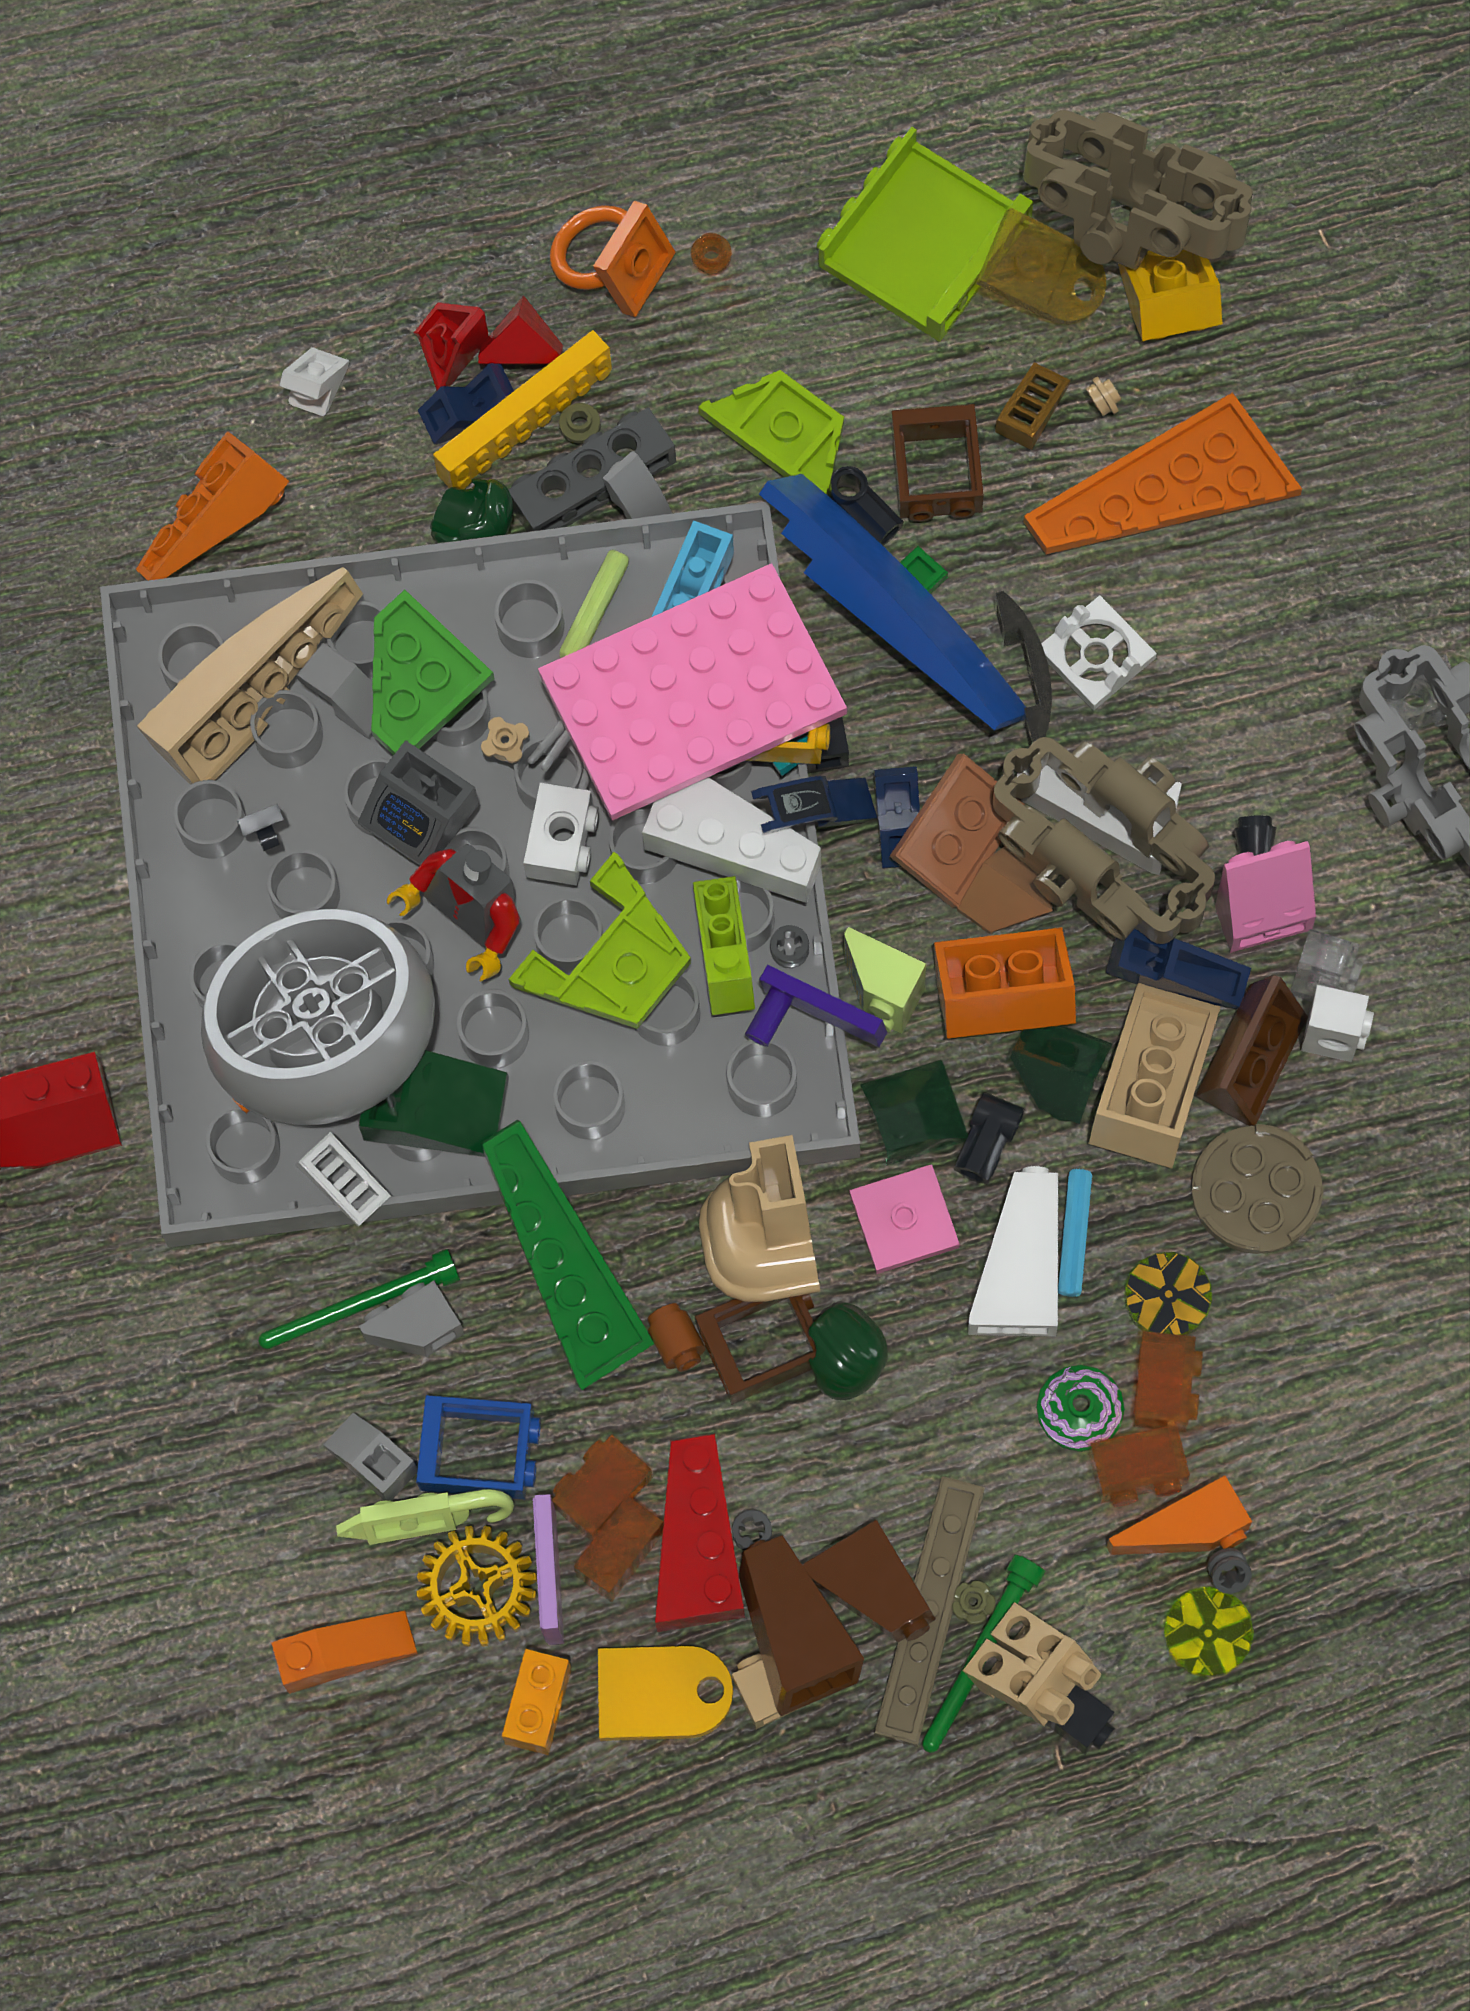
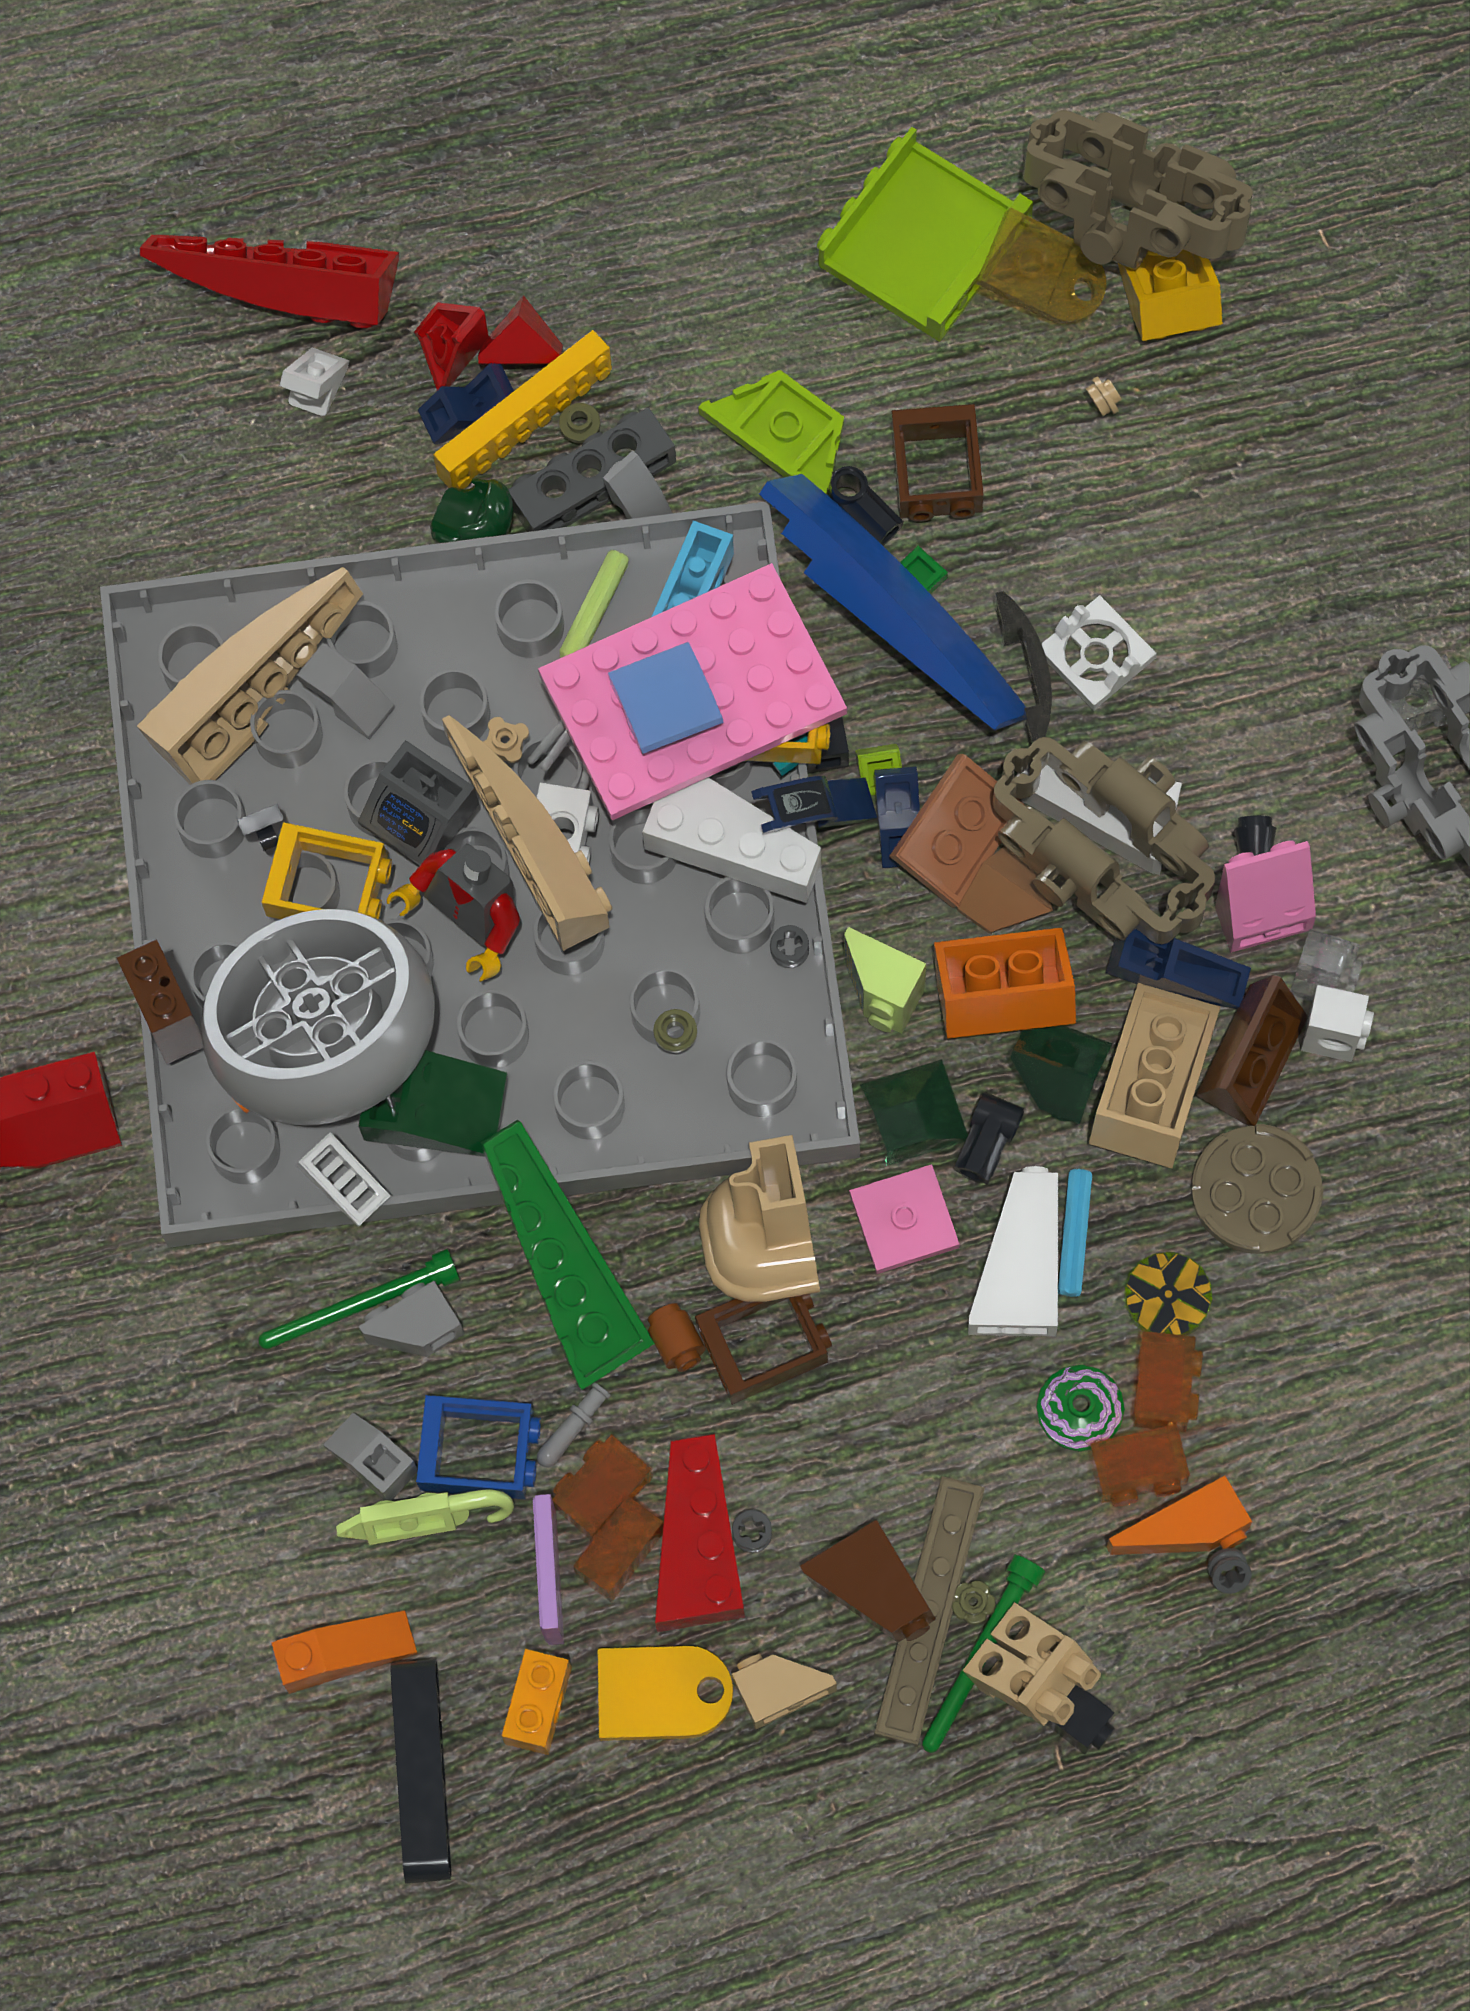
(161, 1001): none -> reddish brown window
(230, 494): orange wedge -> none
(286, 859): none -> yellow window
(315, 282): none -> red wedge
(419, 674): bright green plate -> none
(420, 1771): none -> black beam
(459, 1552): yellow gear -> none
(534, 841): none -> tan wedge
(562, 1438): none -> light grey piece
(625, 968): lime wing -> none
(629, 261): orange tile -> none
(665, 697): none -> medium blue slope
(672, 1018): none -> olive plate
(707, 243): clear orange plate -> none
(724, 945): lime slope -> none
(787, 990): dark purple piece -> none
(795, 1628): reddish brown slope -> none
(848, 1351): dark green piece -> none
(877, 758): none -> lime slope
(1019, 431): pearl gold slope -> none
(1186, 474): orange wing -> none
(1208, 1632): clear neon green tile -> none

